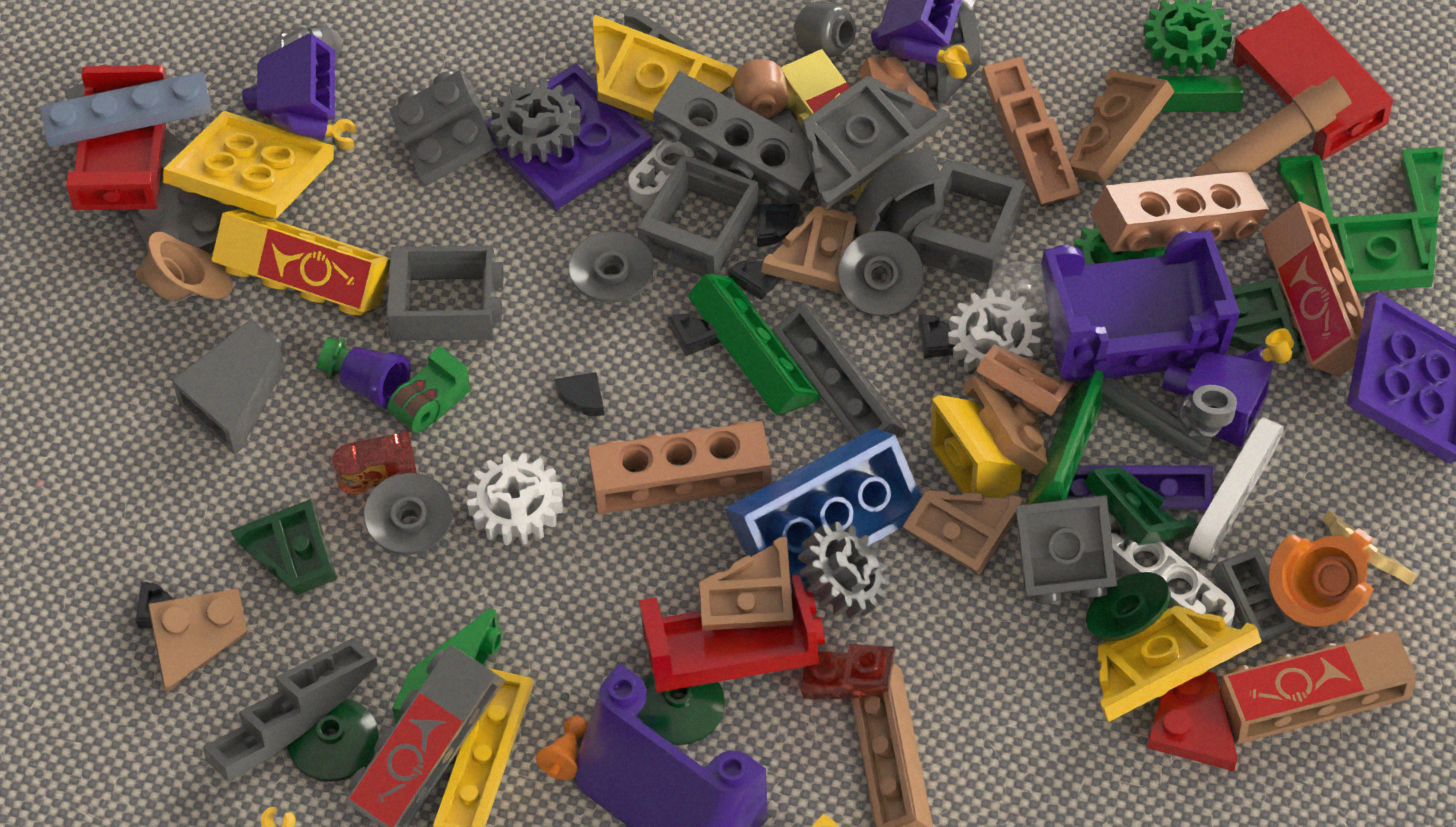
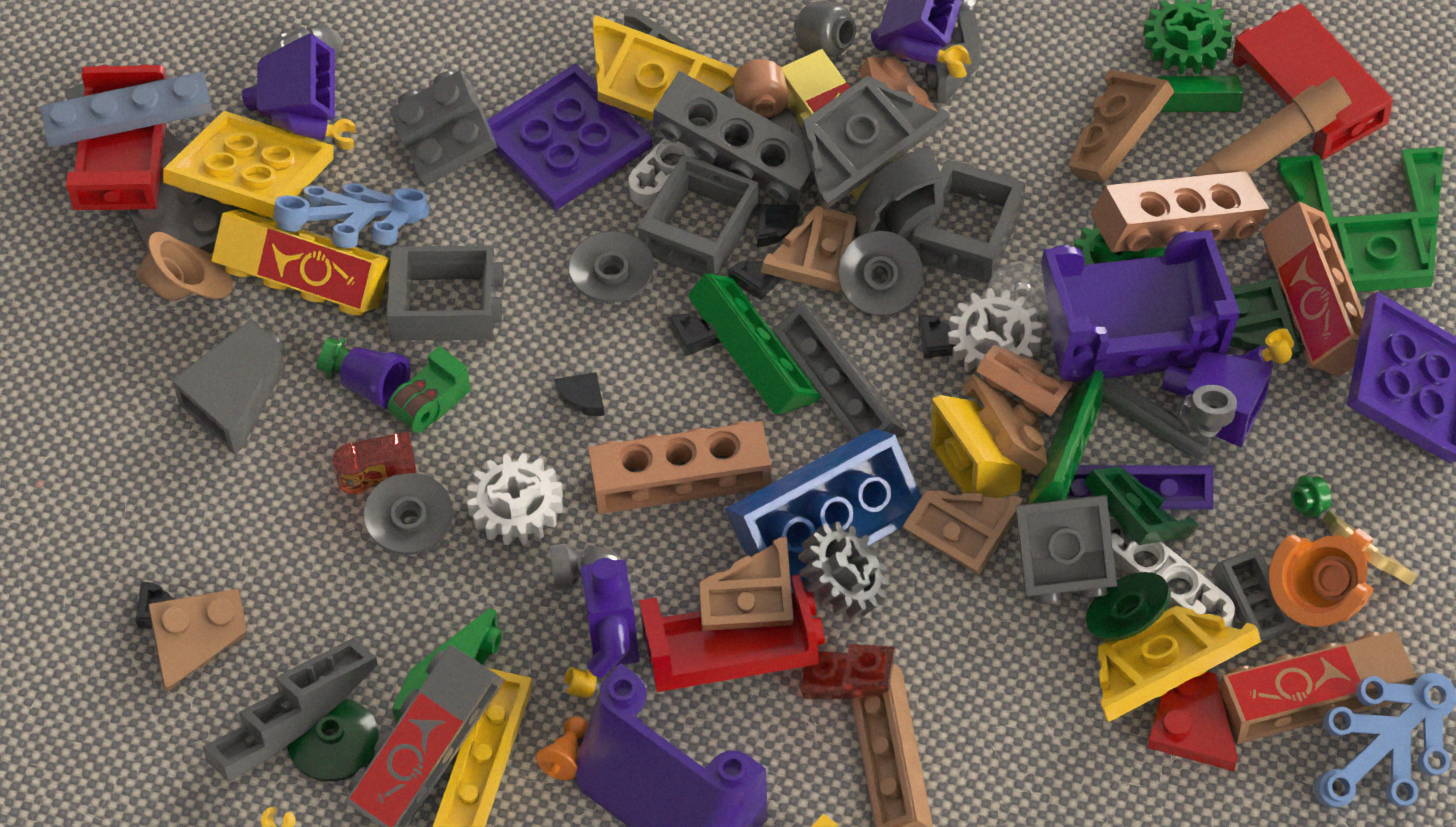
(290, 547): dark green wing -> none
(403, 207): none -> medium blue plant
(535, 121): dark grey gear -> none
(607, 611): none -> dark purple torso
(683, 719): dark green dish -> none
(1030, 132): nougat slope -> none
(1235, 489): white beam -> none
(1311, 496): none -> green plate
(1392, 735): none -> medium blue plant

